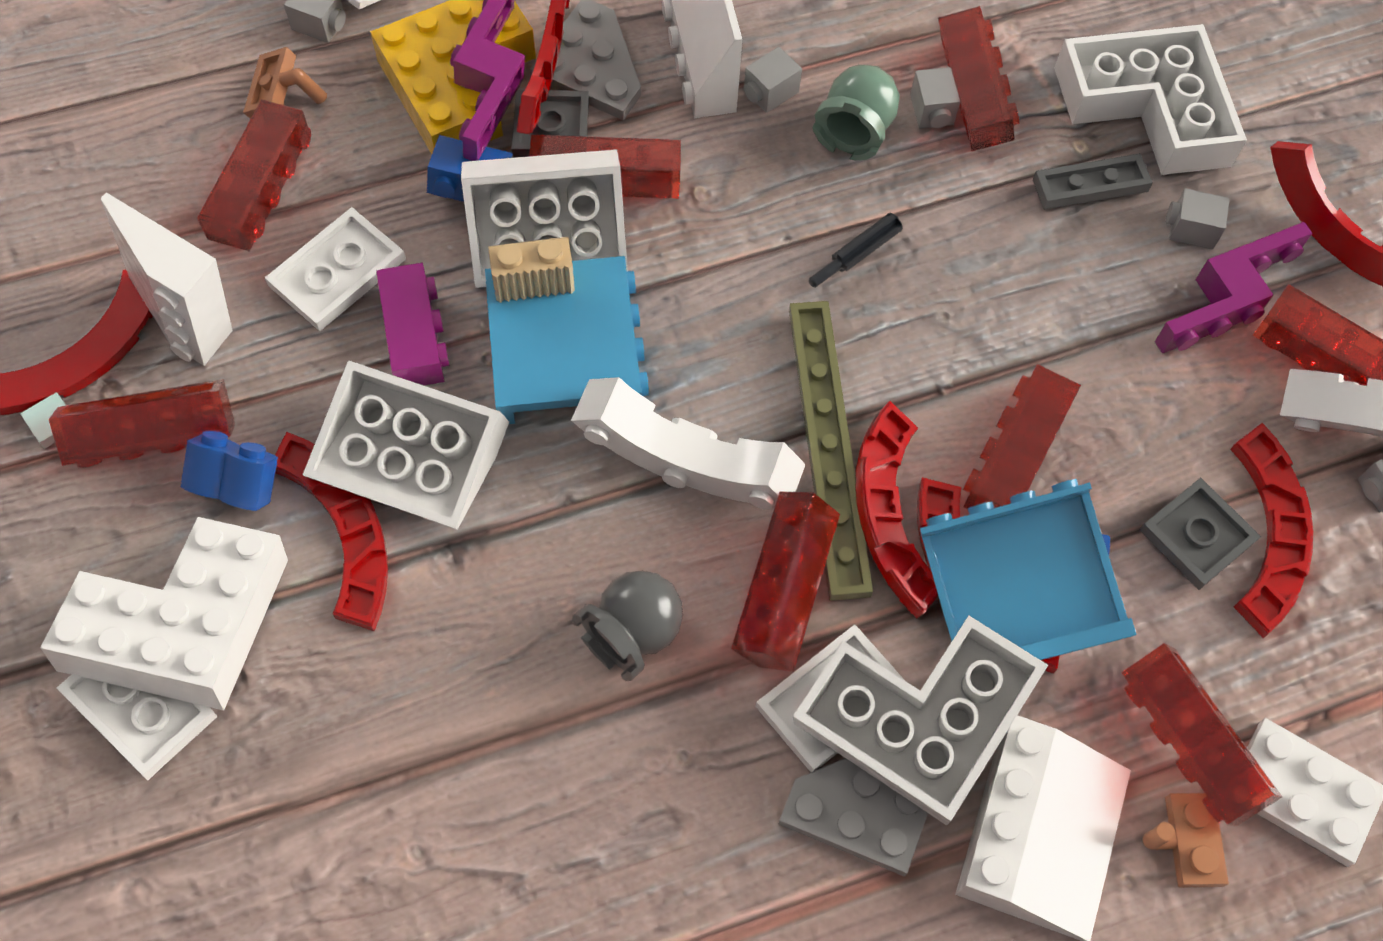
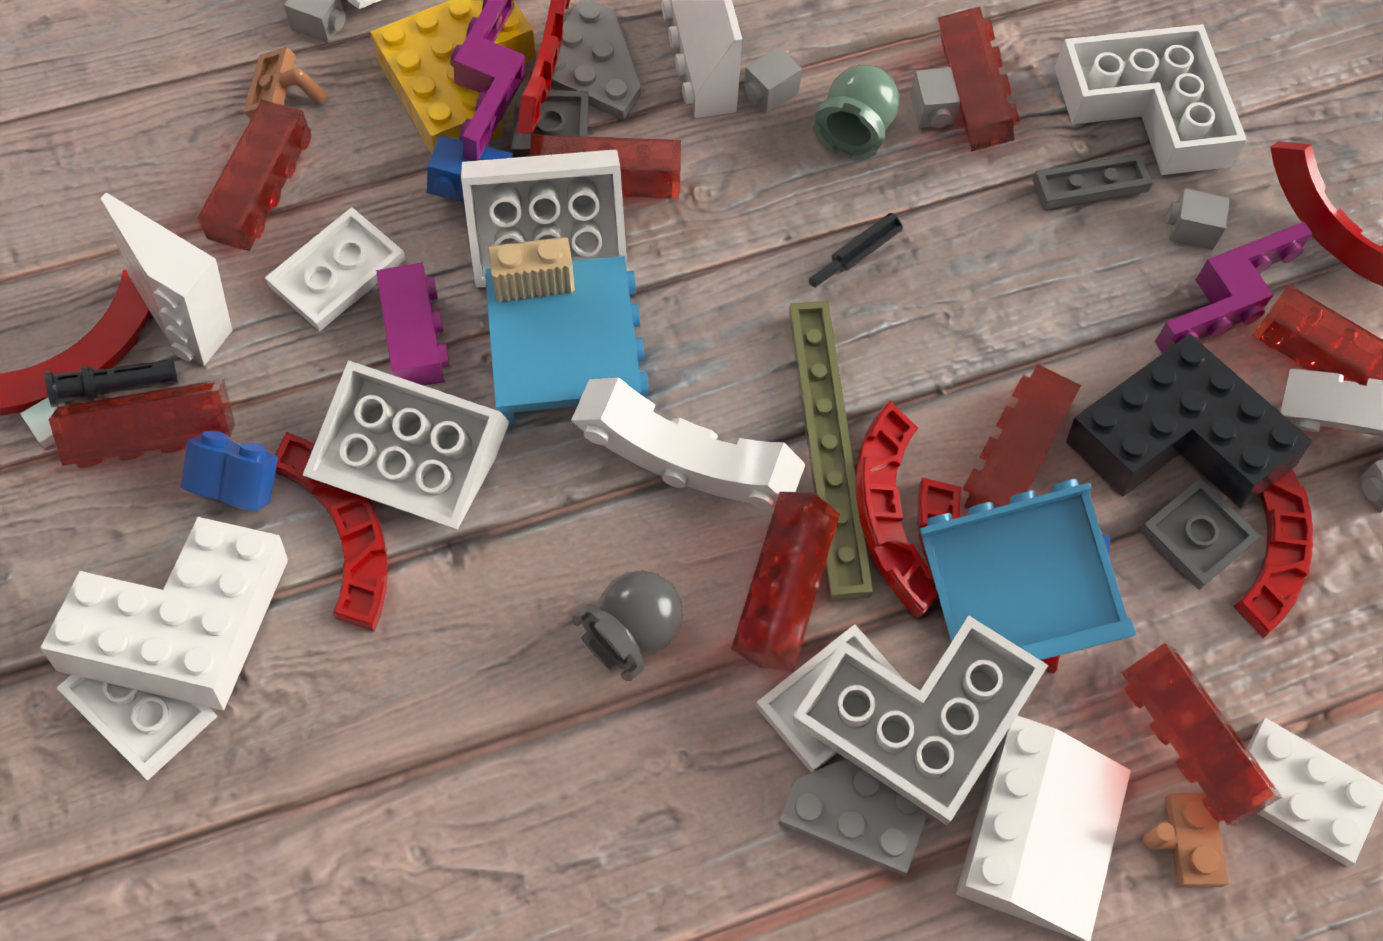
(92, 383): none -> black pin
(1190, 408): none -> black brick

